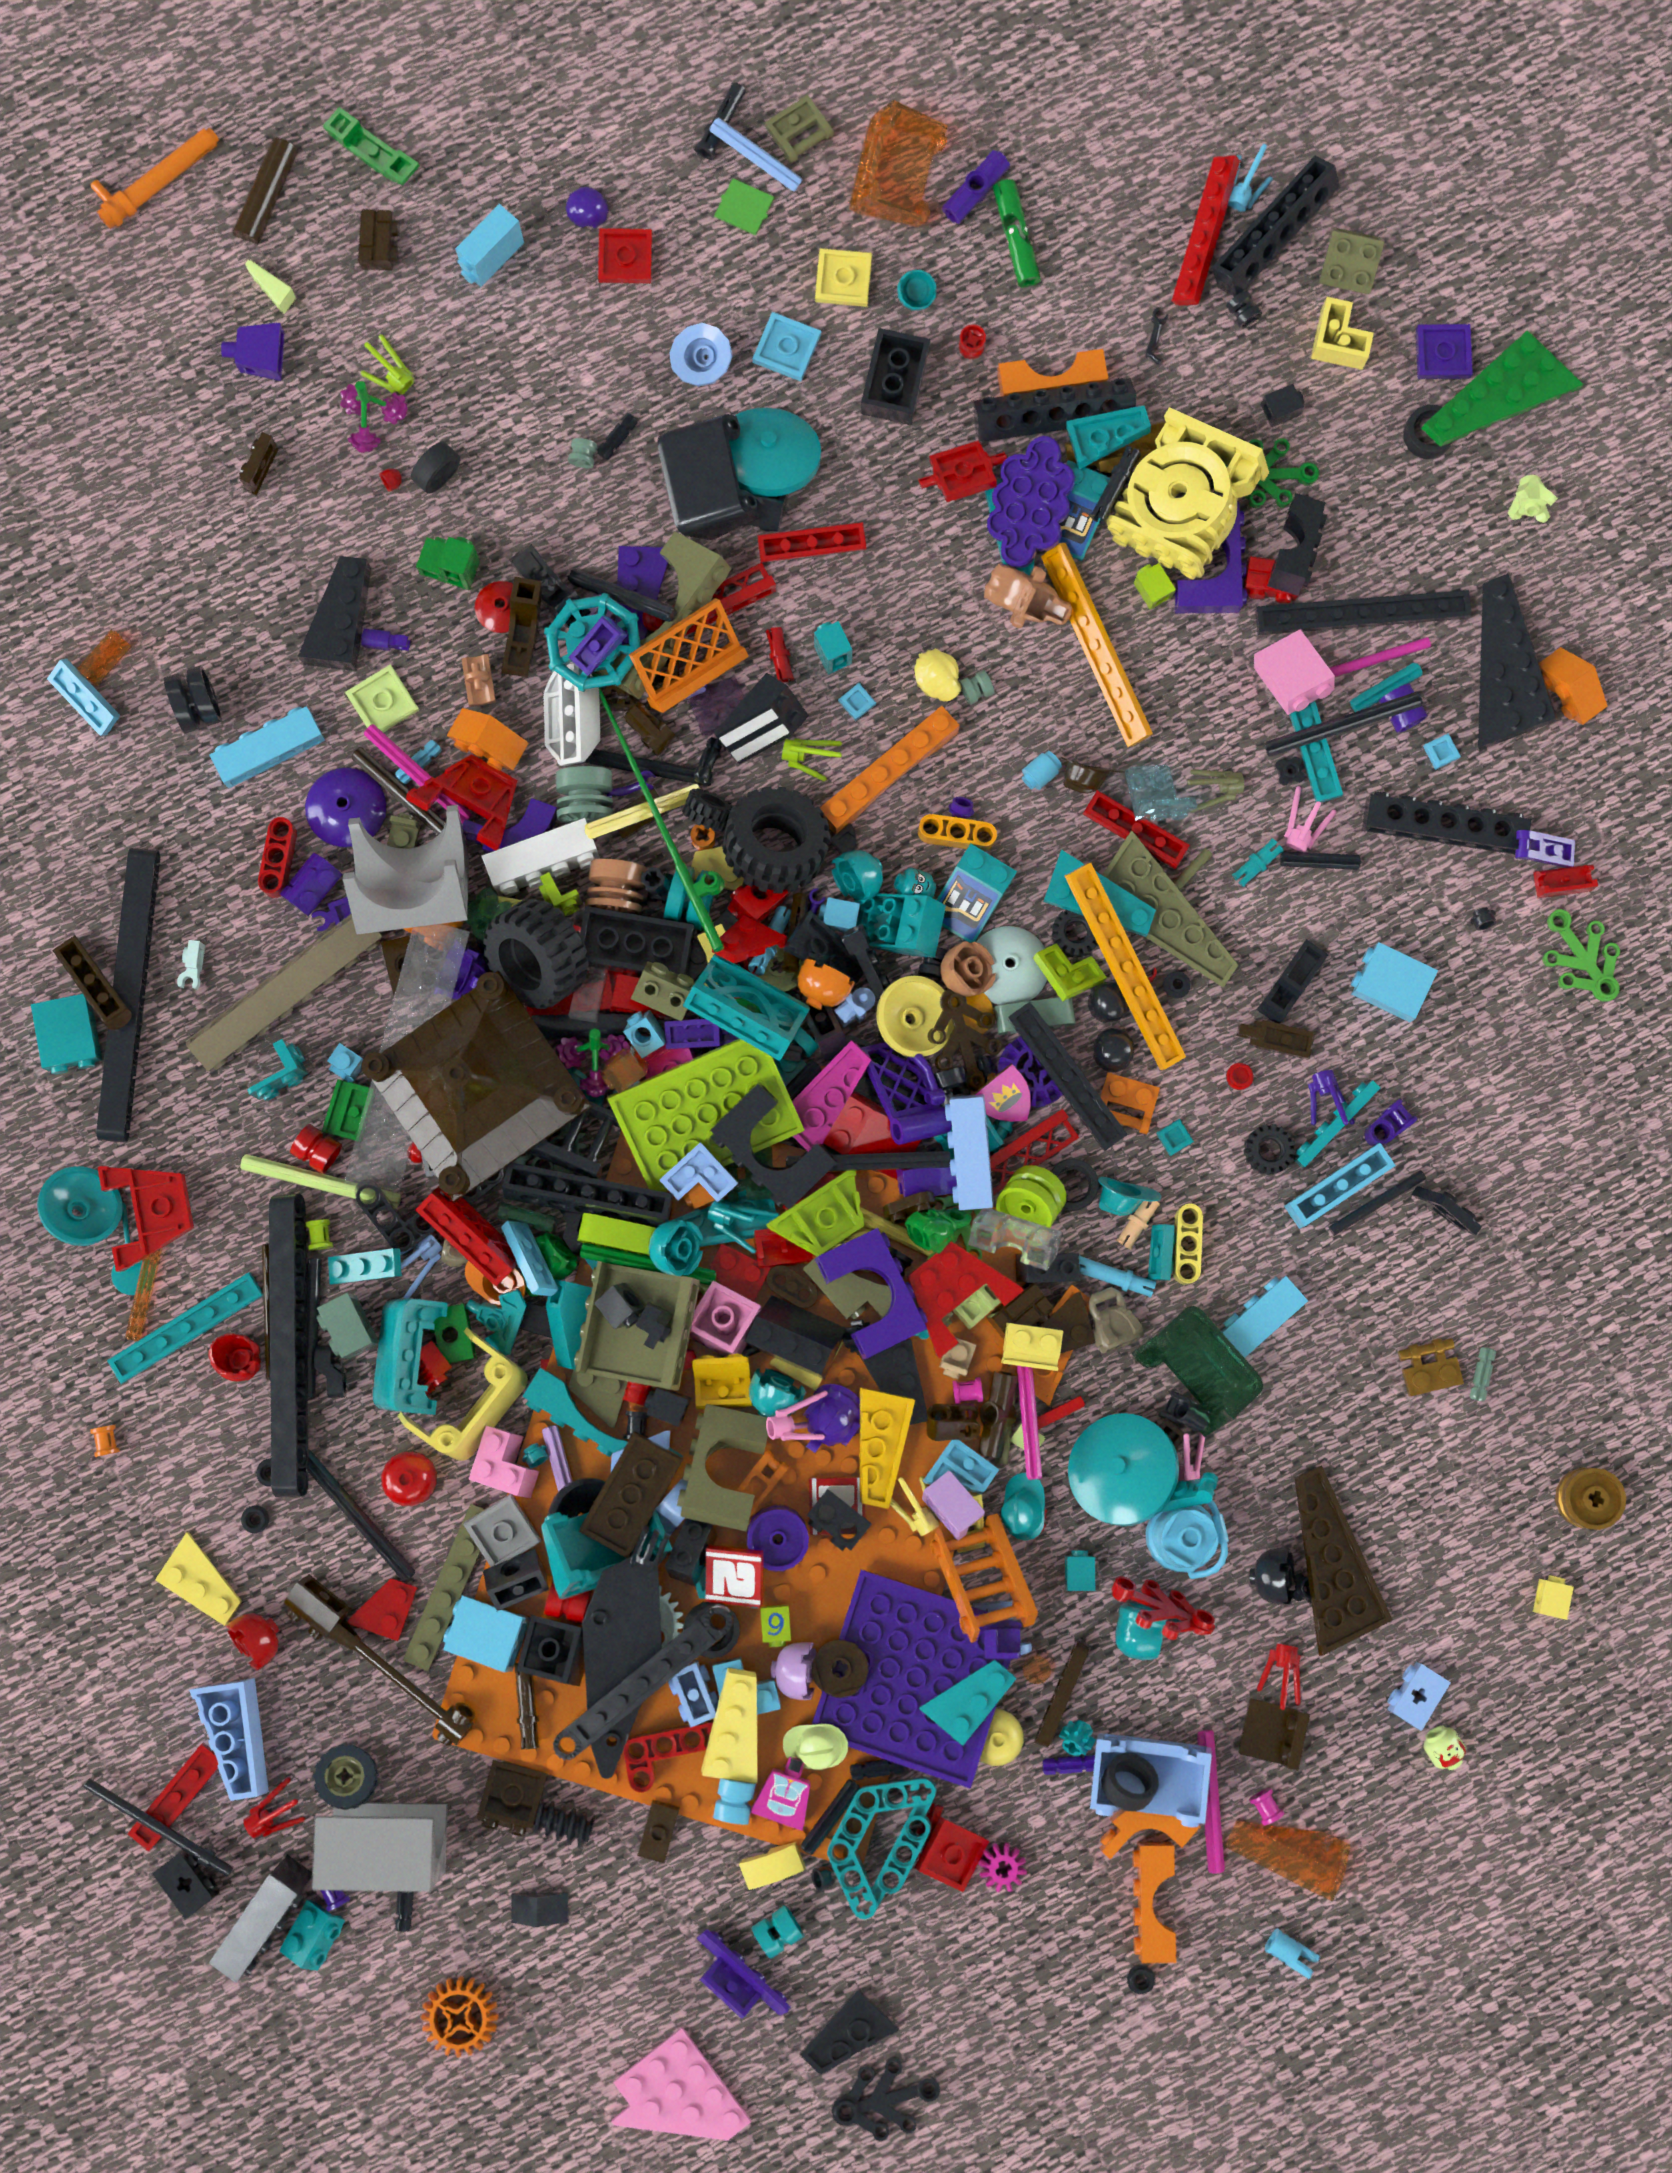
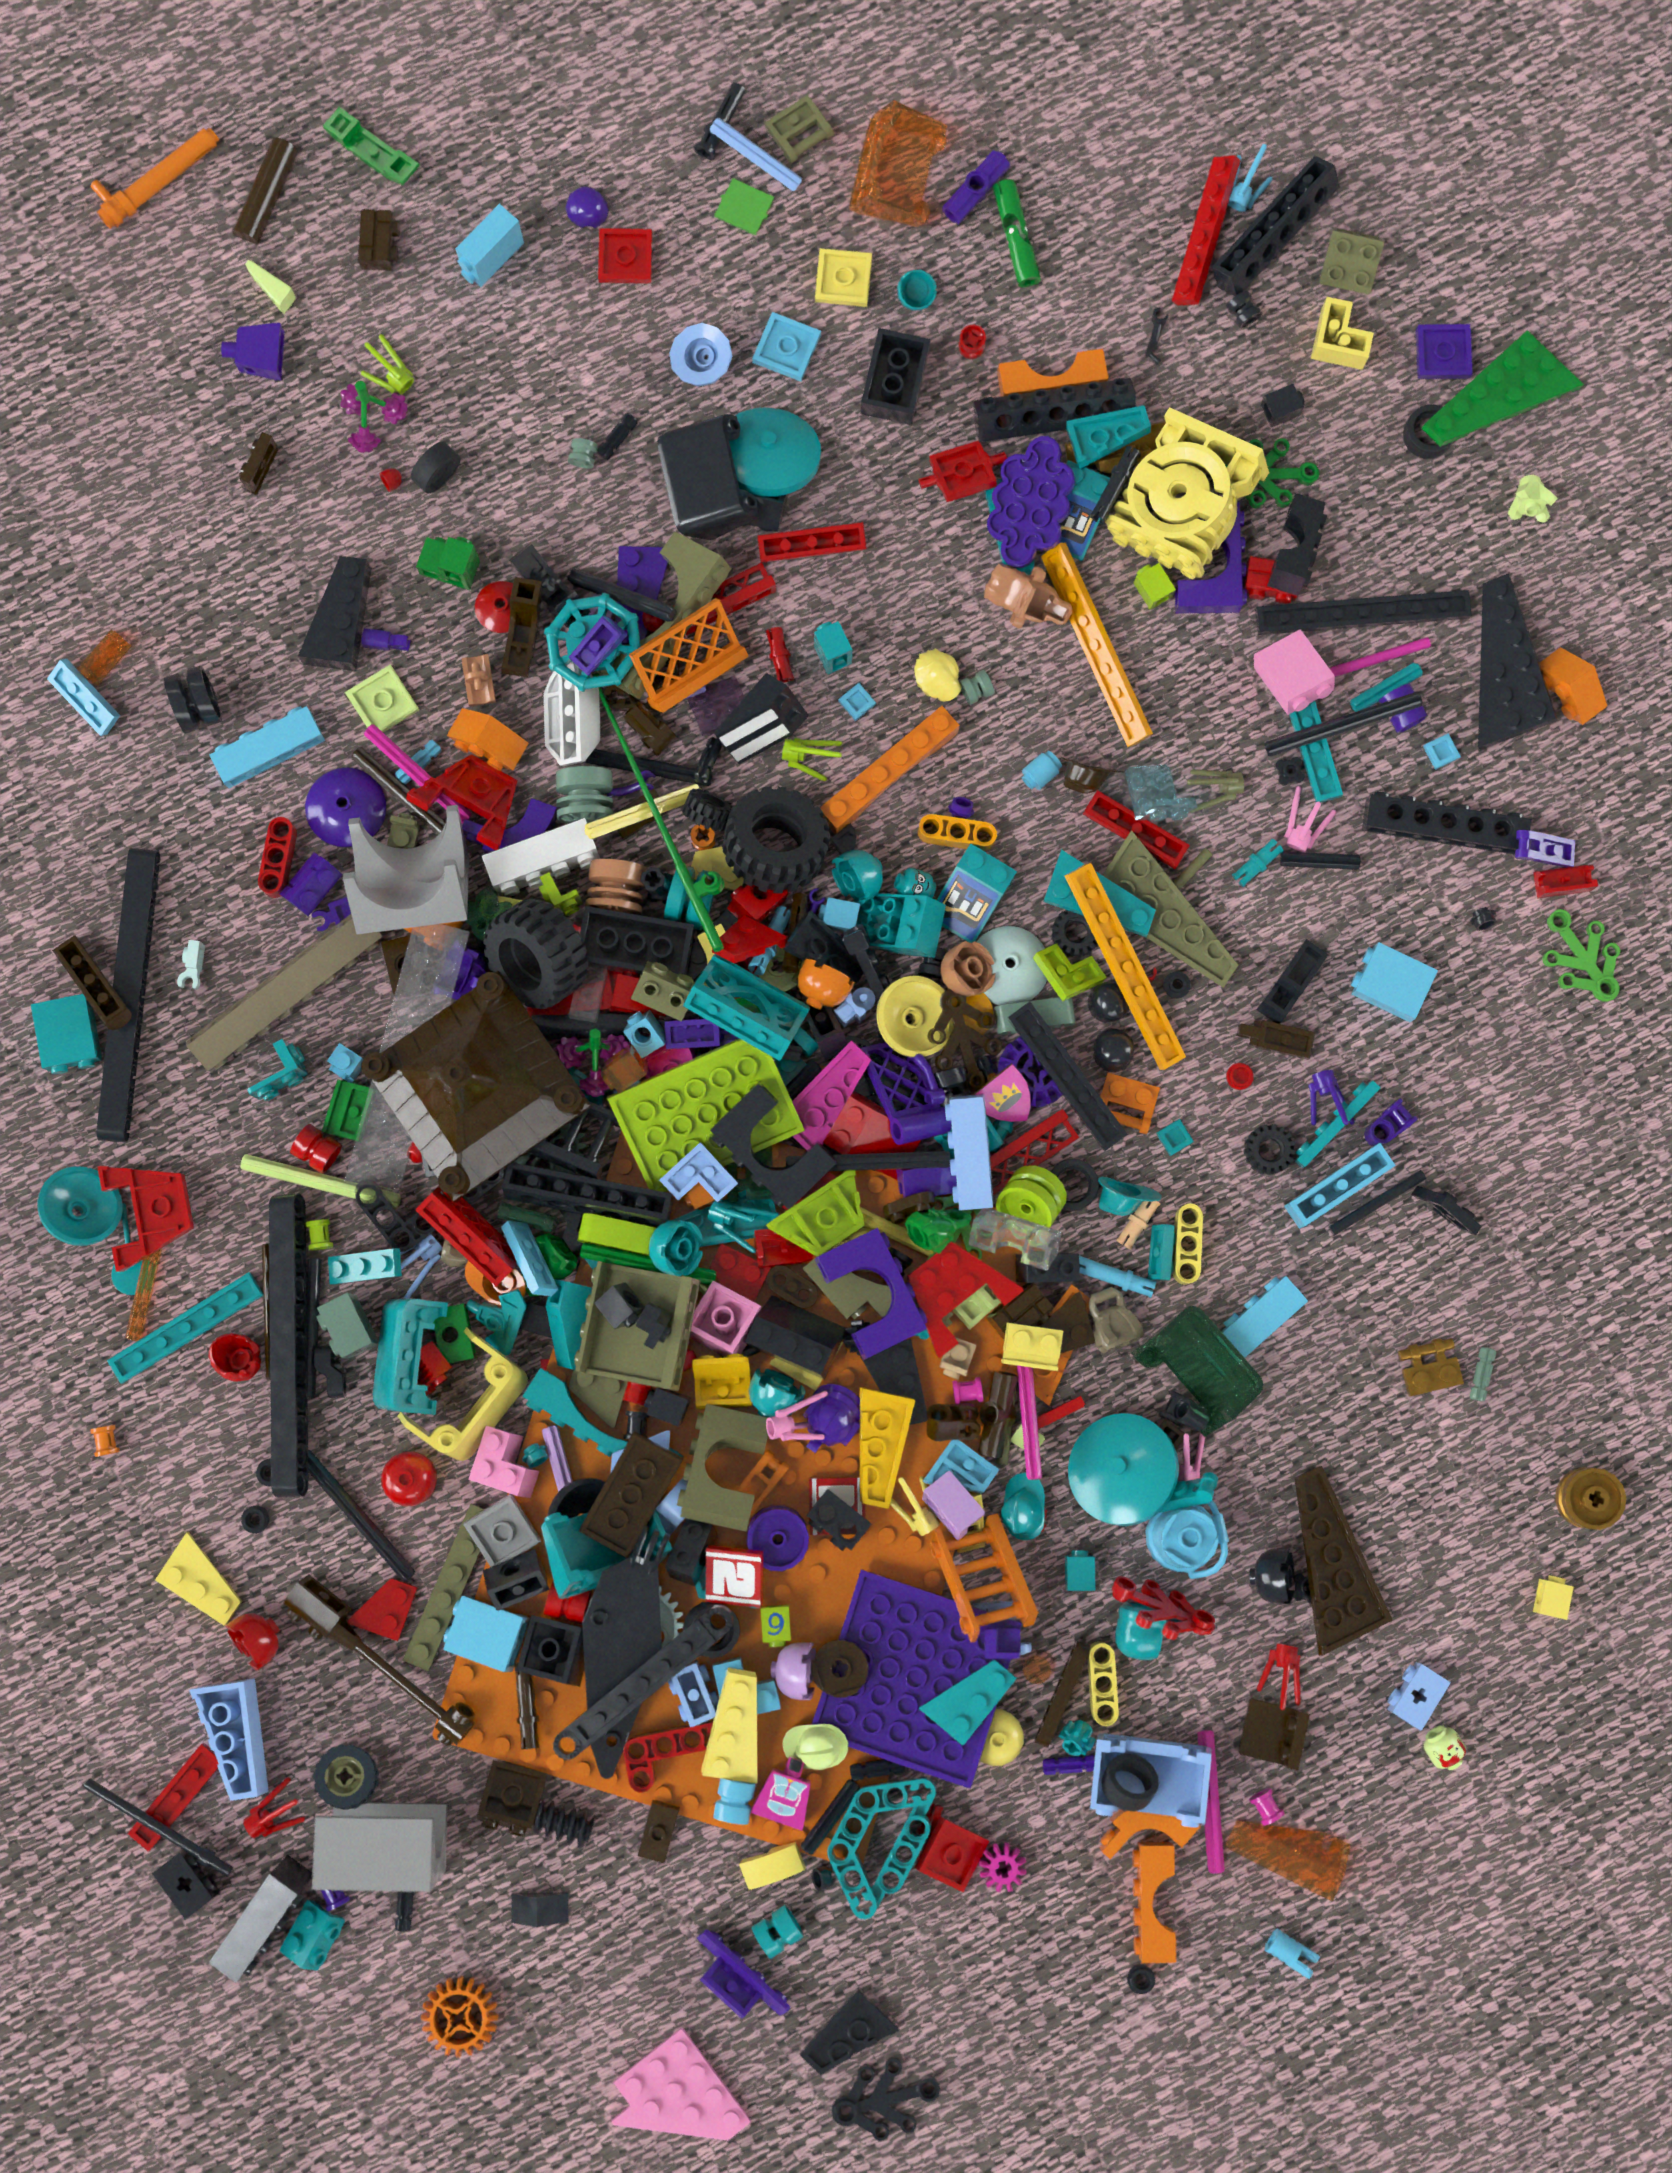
(1107, 1696): none -> light yellow beam

